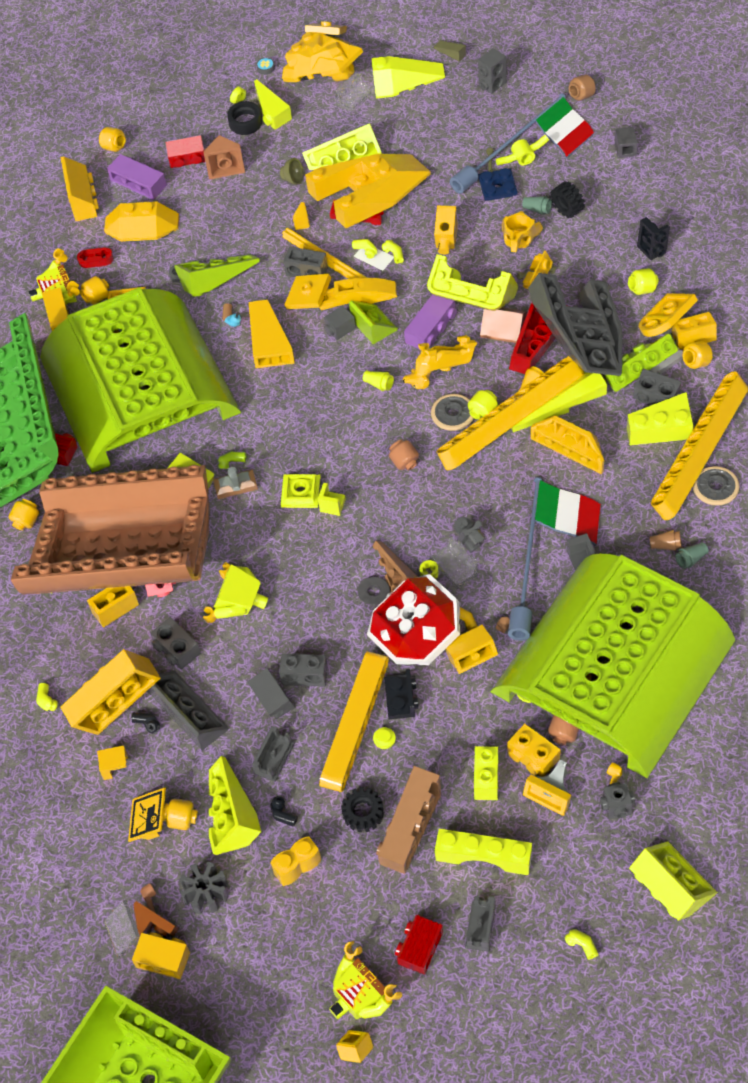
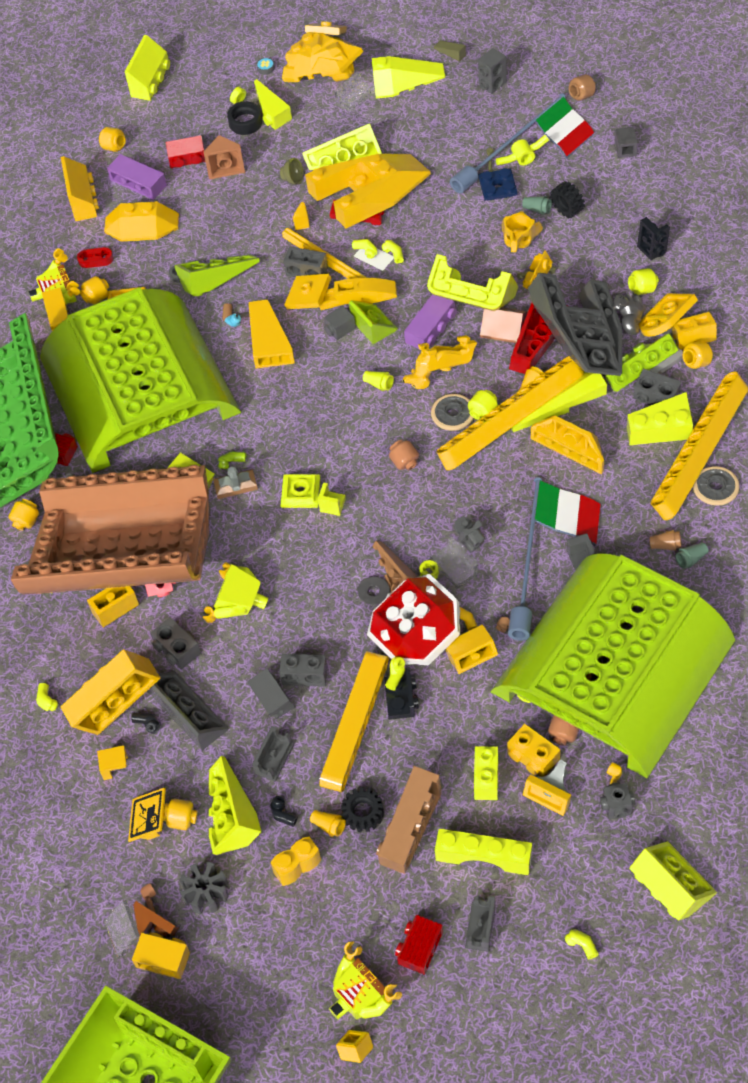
(146, 69): none -> neon yellow slope
(328, 822): none -> yellow cone
(384, 738): neon yellow plate -> none
(396, 672): none -> neon yellow arm
(445, 234): yellow torso -> none
(631, 310): none -> flat silver animal

